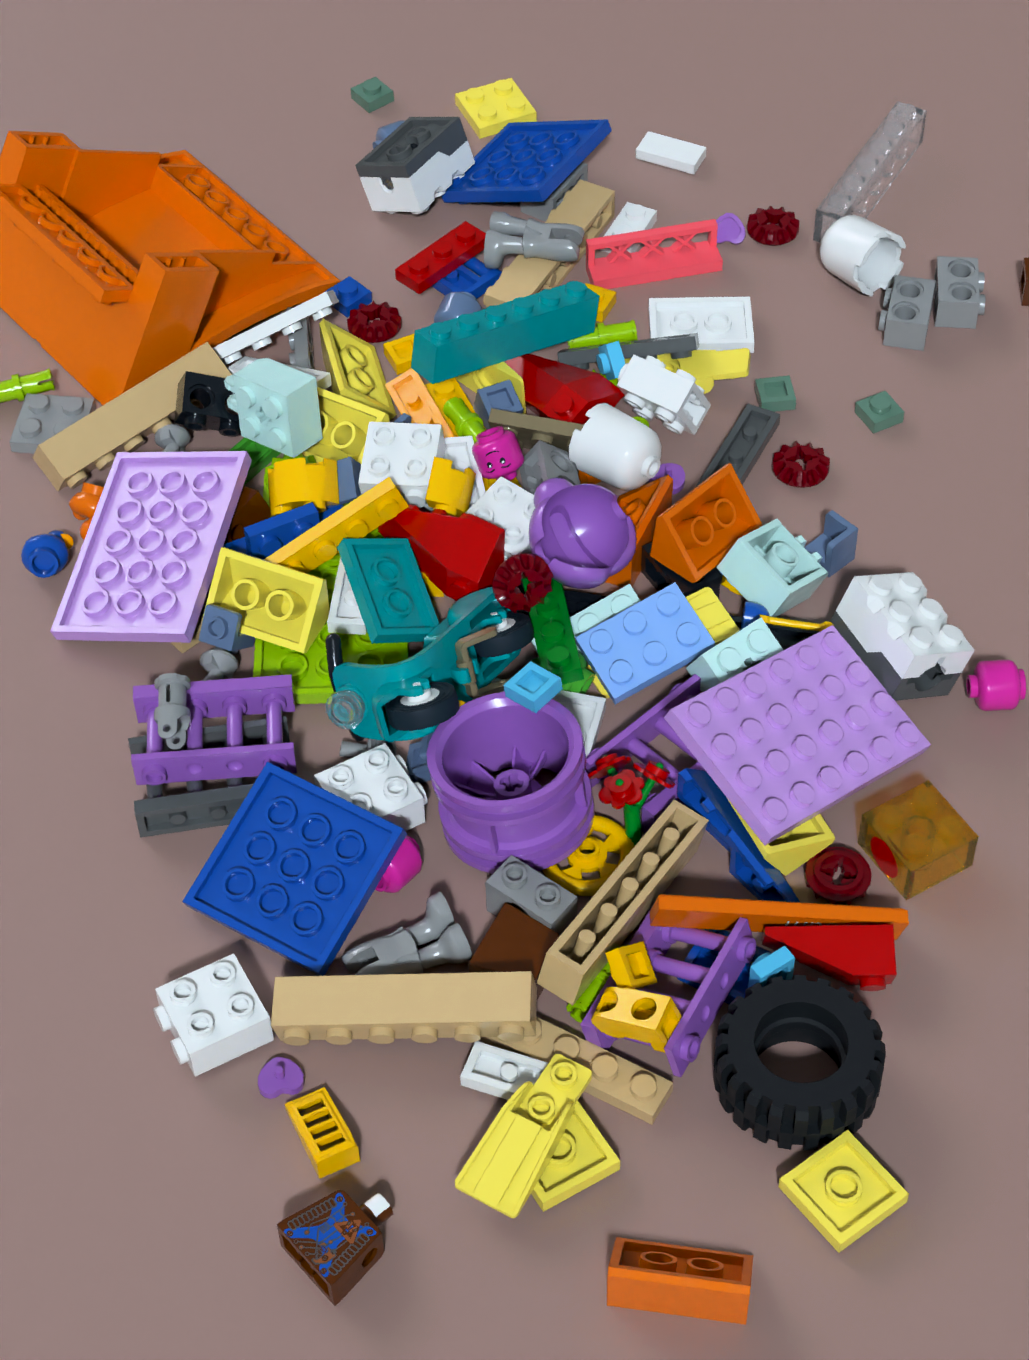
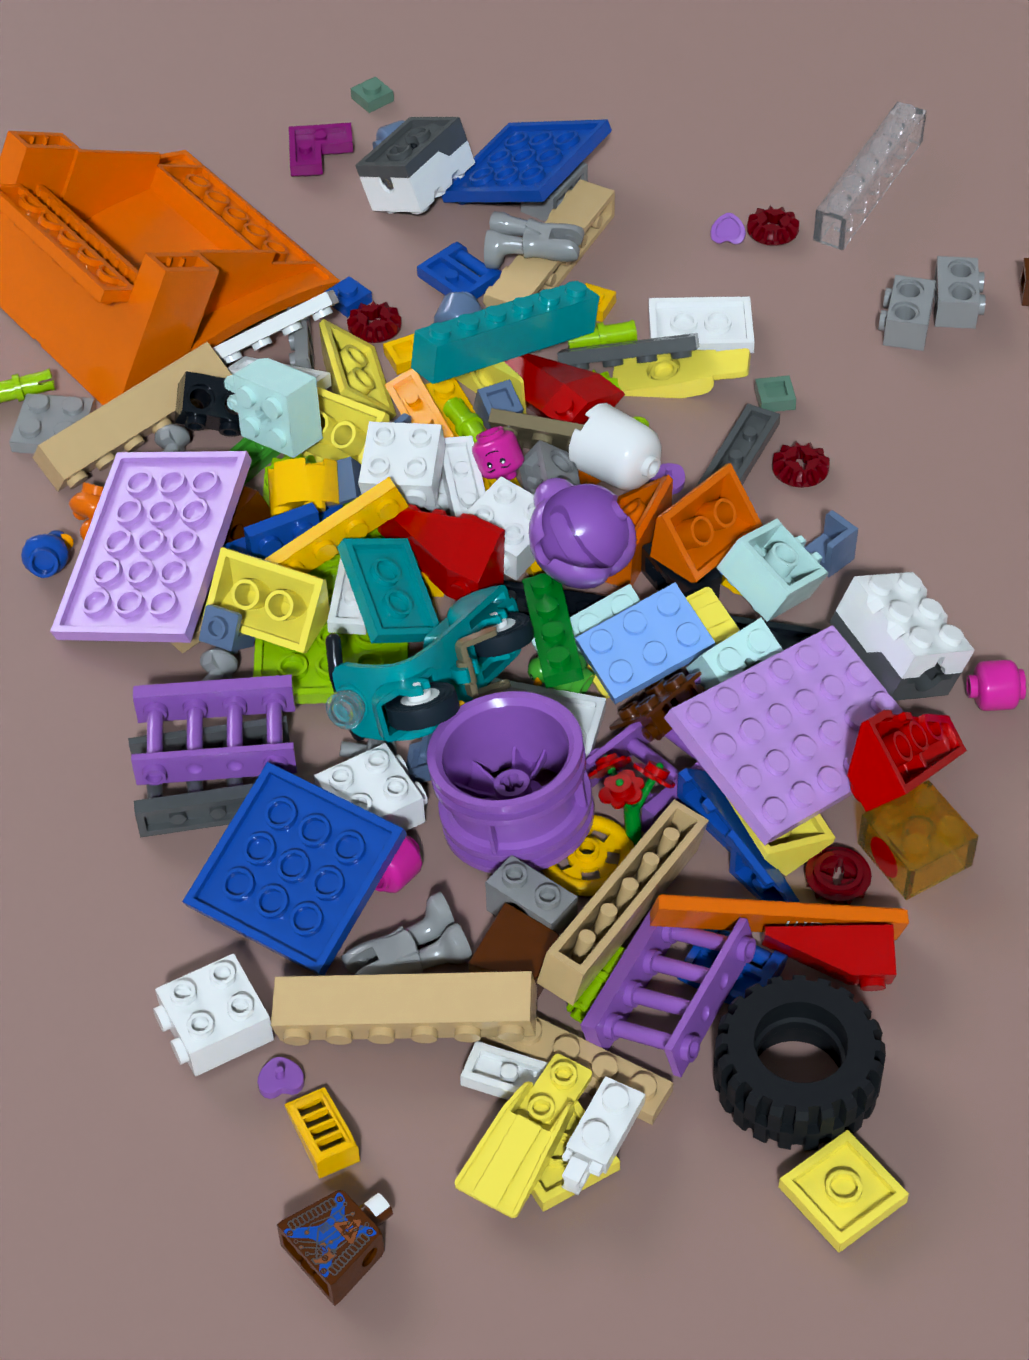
(172, 713): light grey piece -> none
(311, 141): none -> magenta plate
(441, 257): red plate -> none
(449, 488): yellow cylinder -> none
(494, 106): light yellow plate -> none
(508, 578): dark red gear -> none
(533, 687): medium azure plate -> none
(600, 1133): none -> white hinge
(610, 360): medium azure plate -> none
(631, 219): white plate -> none
(631, 966): yellow plate -> none
(637, 1016): yellow leg -> none
(652, 261): coral fence -> none
(659, 700): none -> reddish brown hinge
(663, 394): white brick -> none
(671, 152): white tile -> none
(679, 1280): orange slope -> none
(754, 611): hinge -> none
(772, 965): medium azure plate -> none
(862, 253): white cylinder -> none
(879, 412): sand green plate -> none
(900, 754): none -> red wedge

